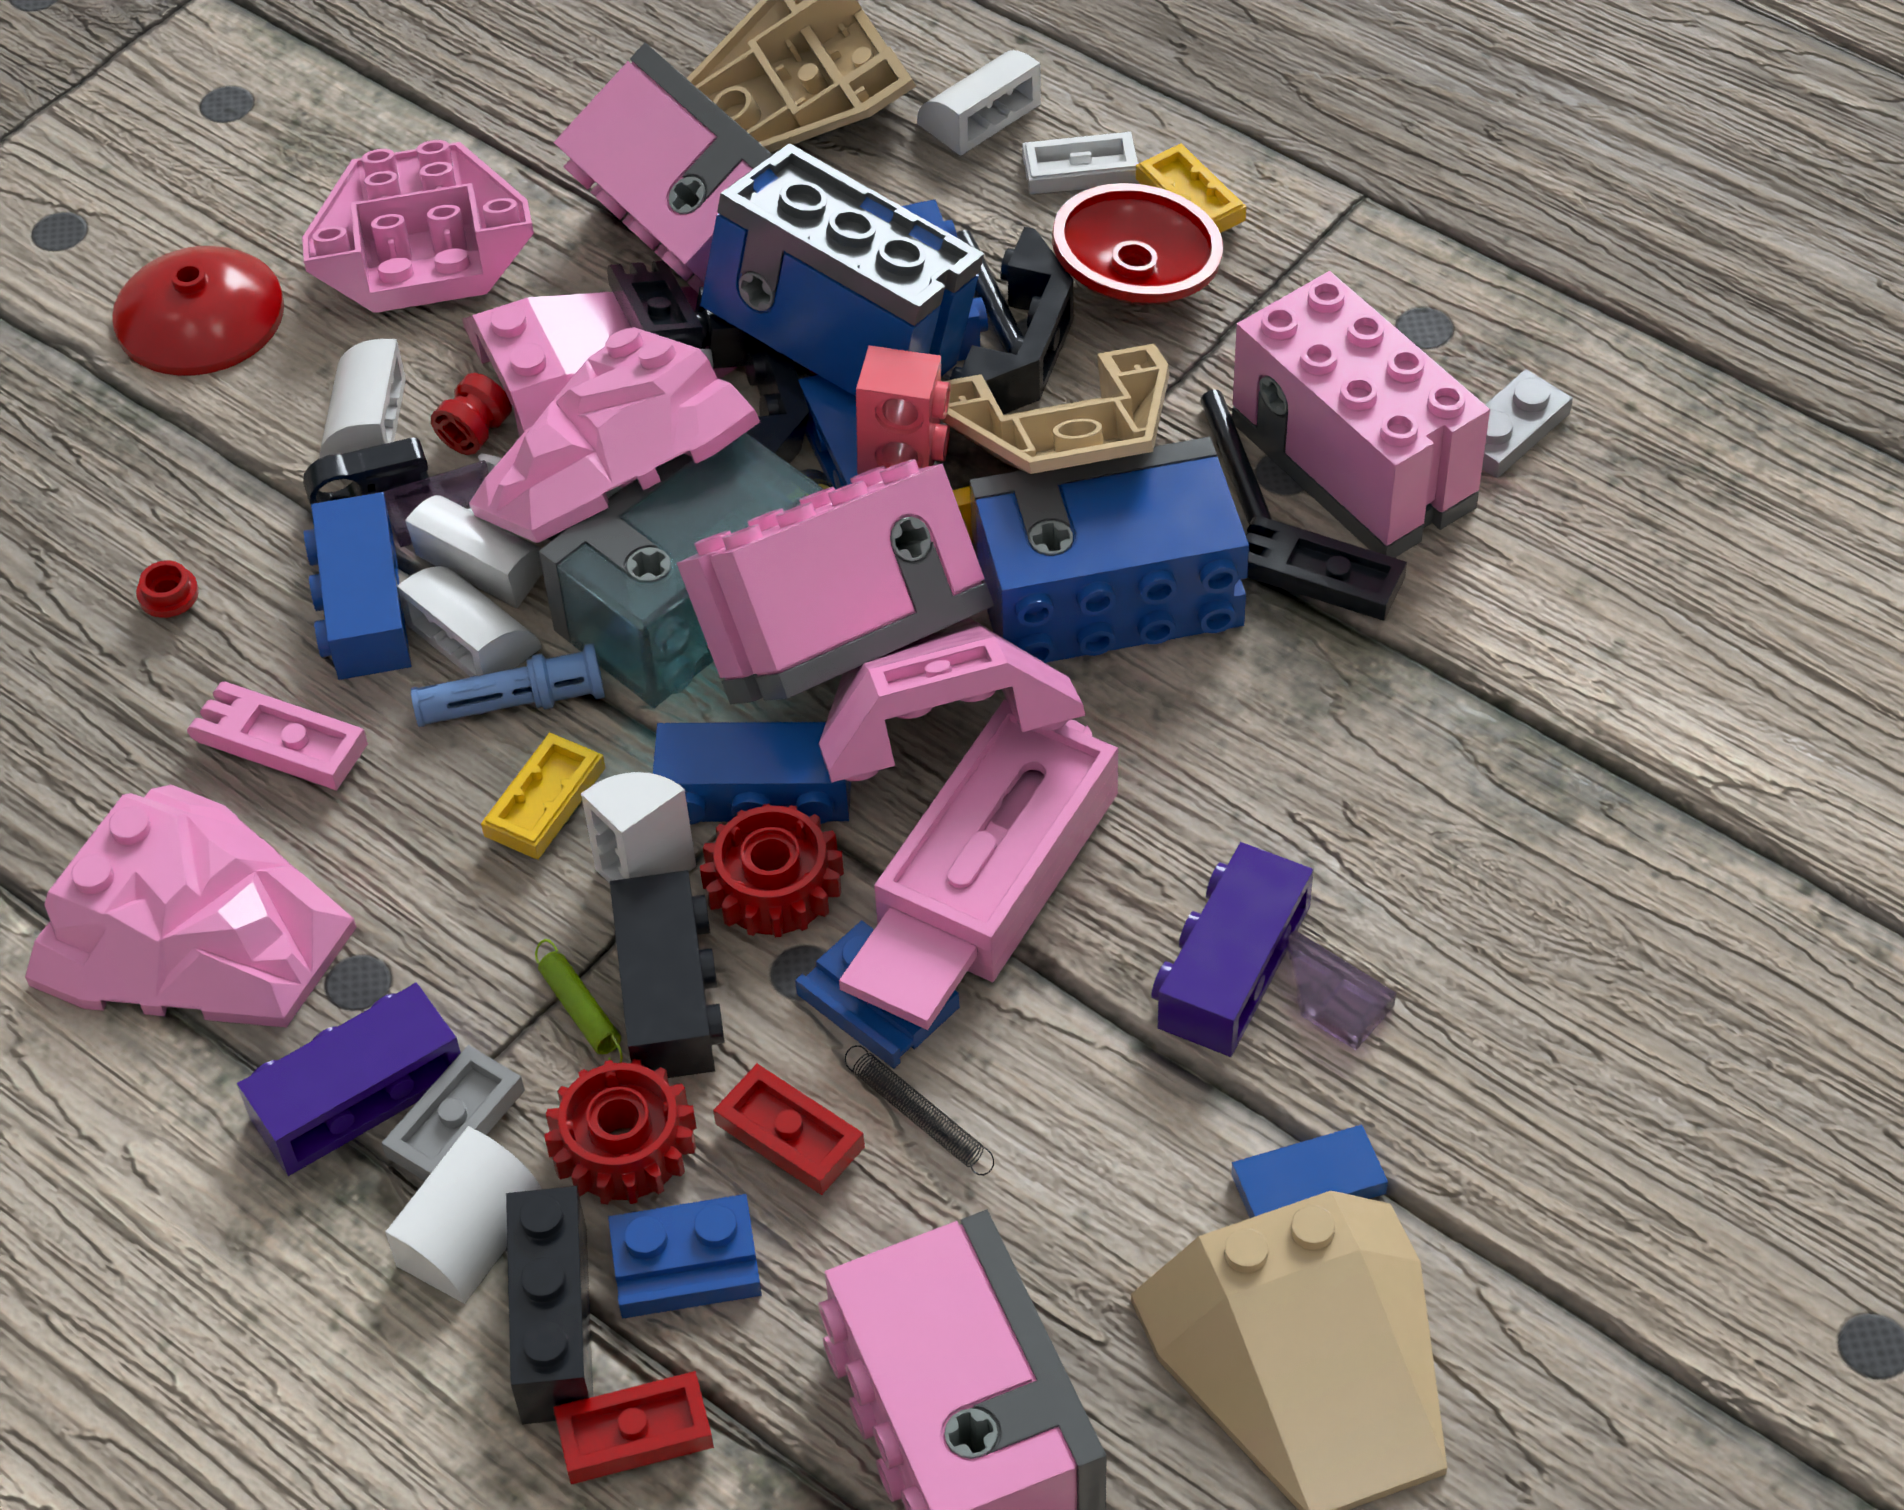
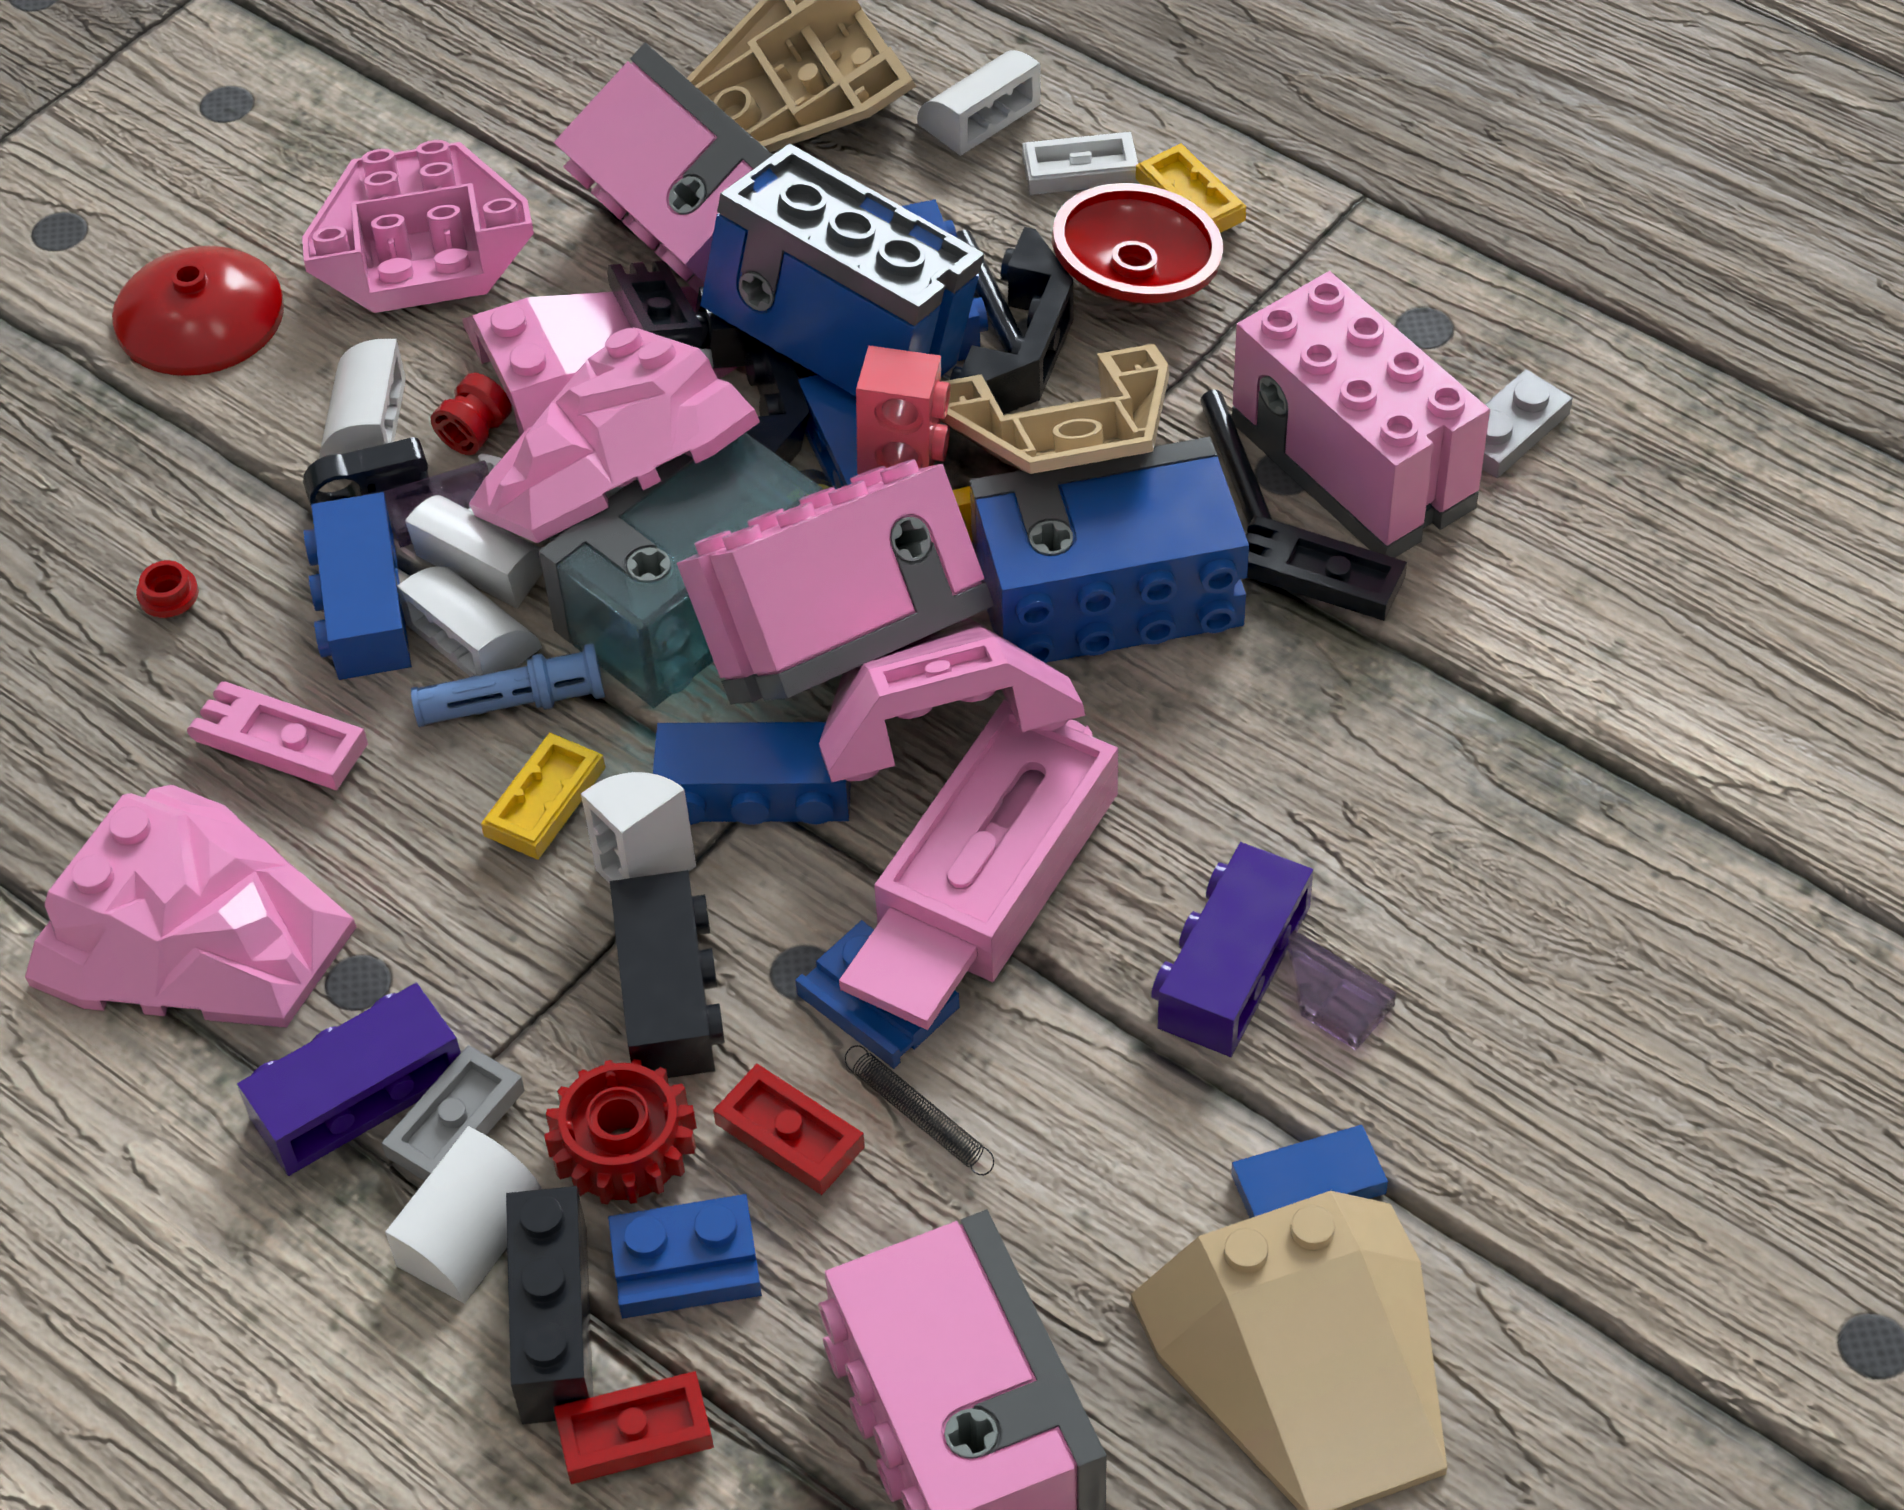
(578, 1002): lime piece -> none
(778, 899): red gear -> none

